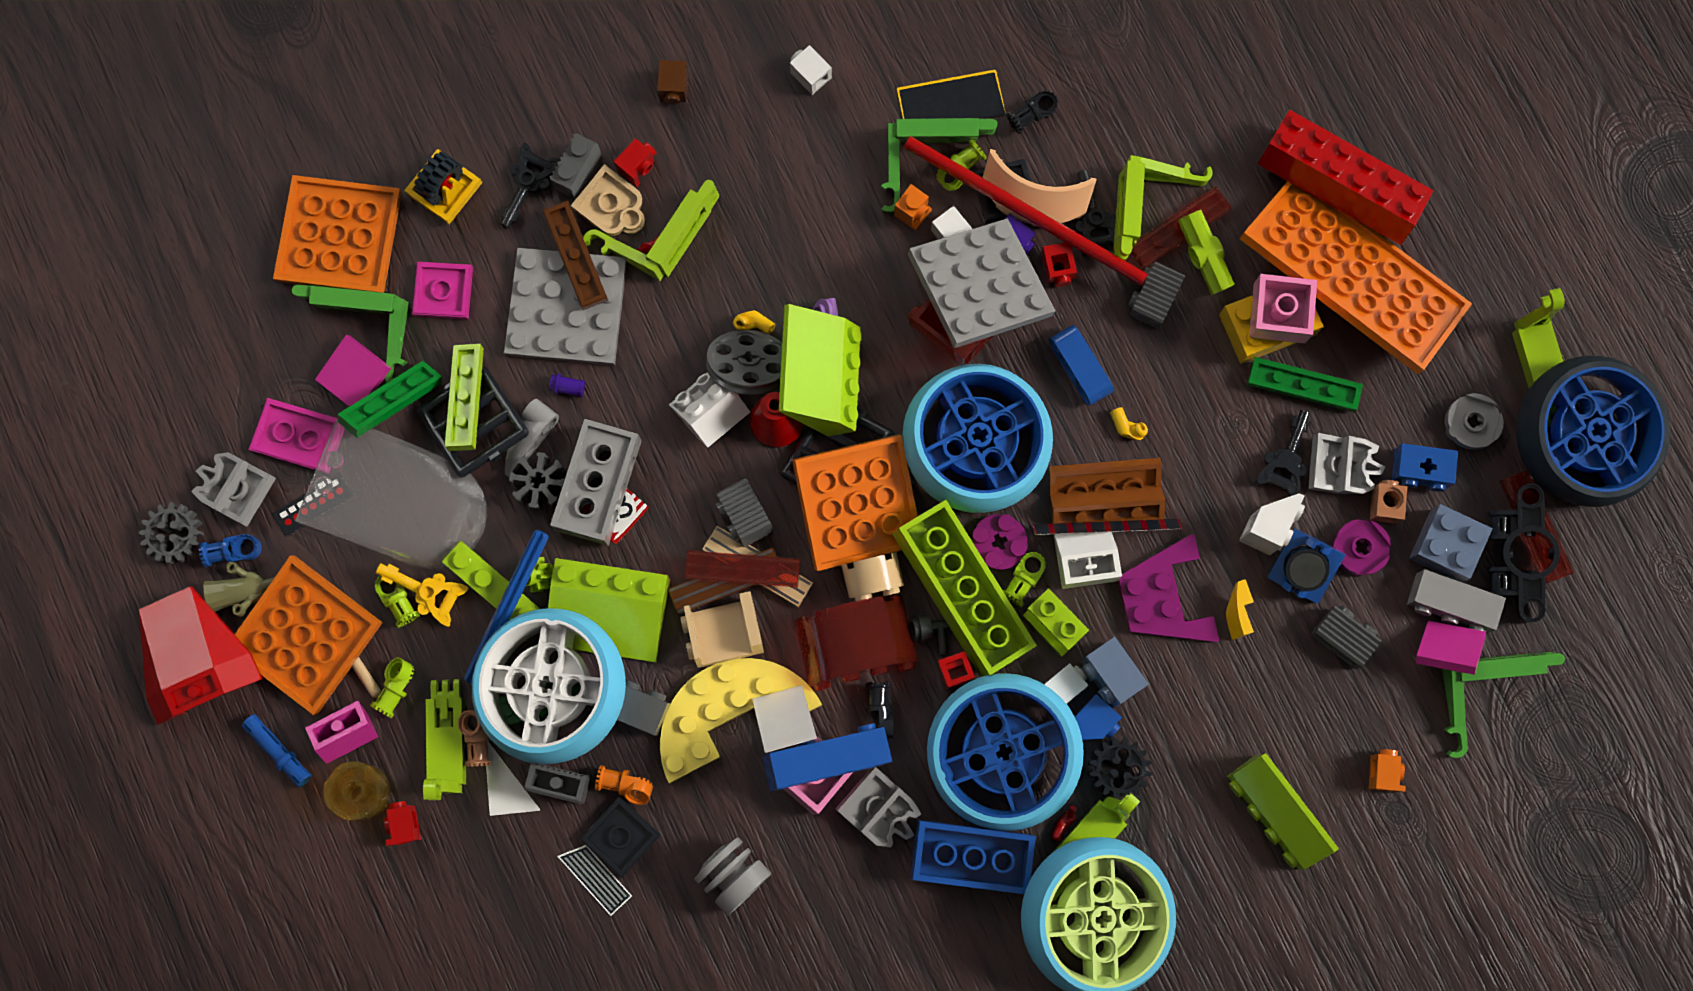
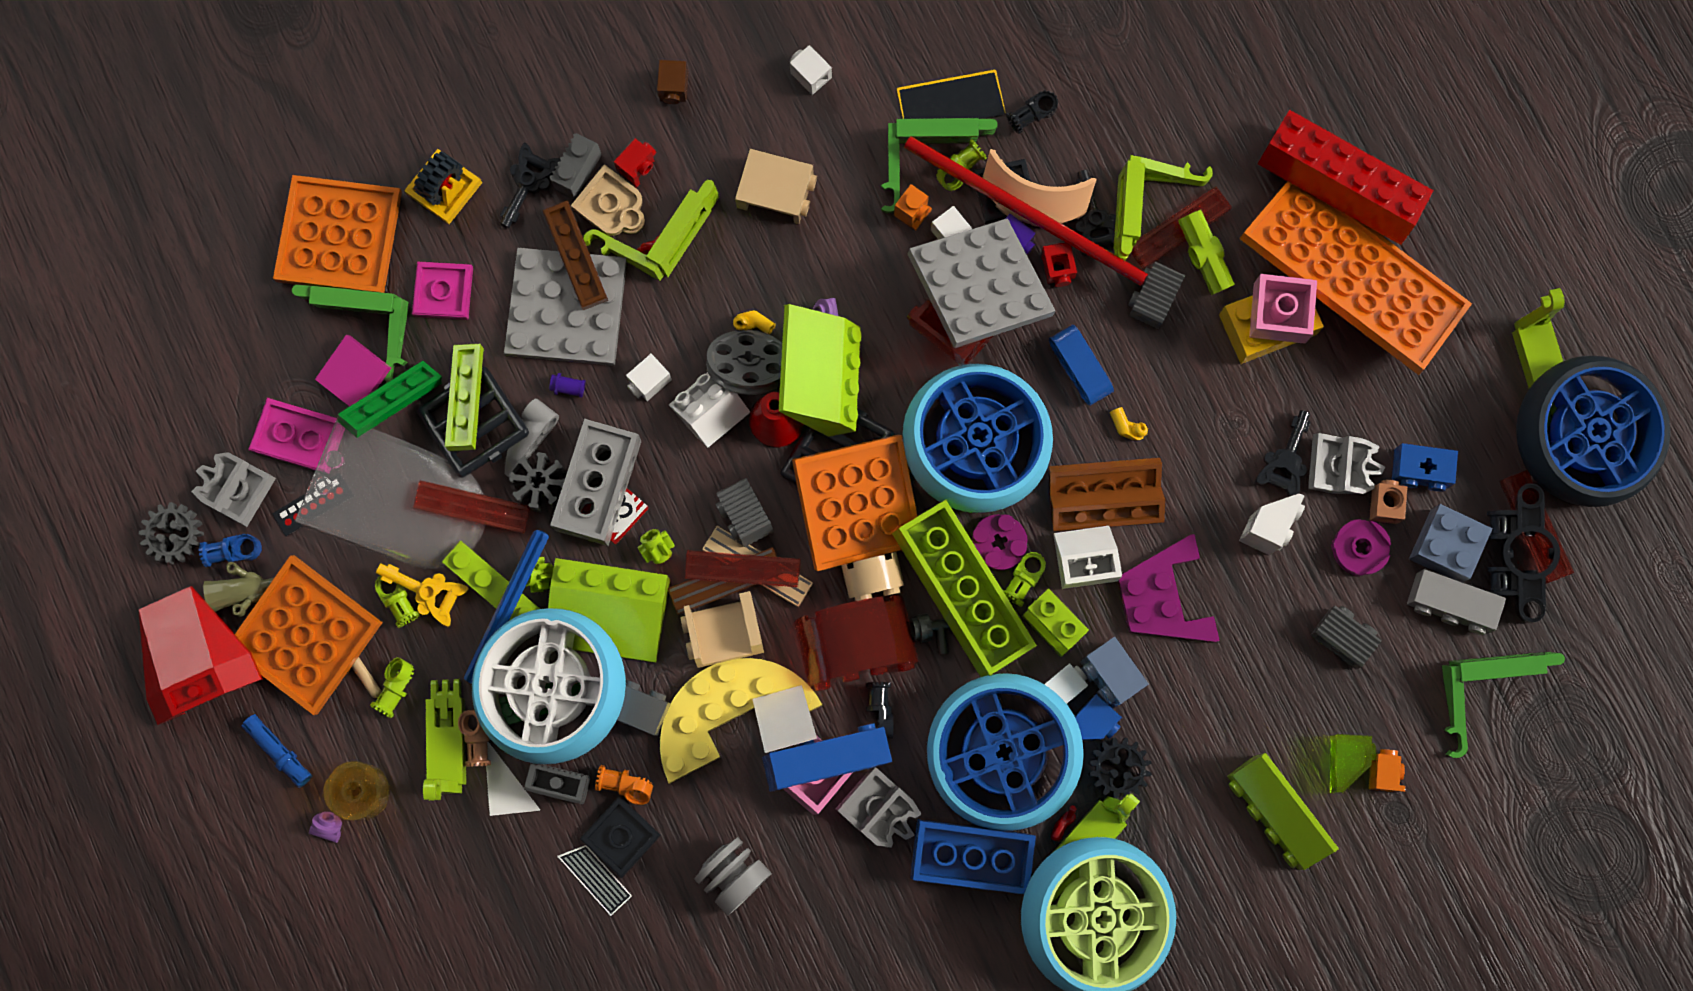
(326, 826): none -> medium lavender plate
(341, 732): dark pink brick -> none
(401, 824): red brick -> none
(471, 507): none -> clear red tile
(648, 378): none -> white brick
(656, 546): none -> lime gear
(776, 184): none -> tan panel
(955, 670): red brick -> none
(1107, 526): black sticker -> none
(1236, 614): yellow slope -> none
(1304, 384): green plate -> none
(1306, 566): piece -> none
(1349, 759): none -> clear neon green slope
(1451, 647): dark pink tile -> none
(1487, 414): light grey plate -> none

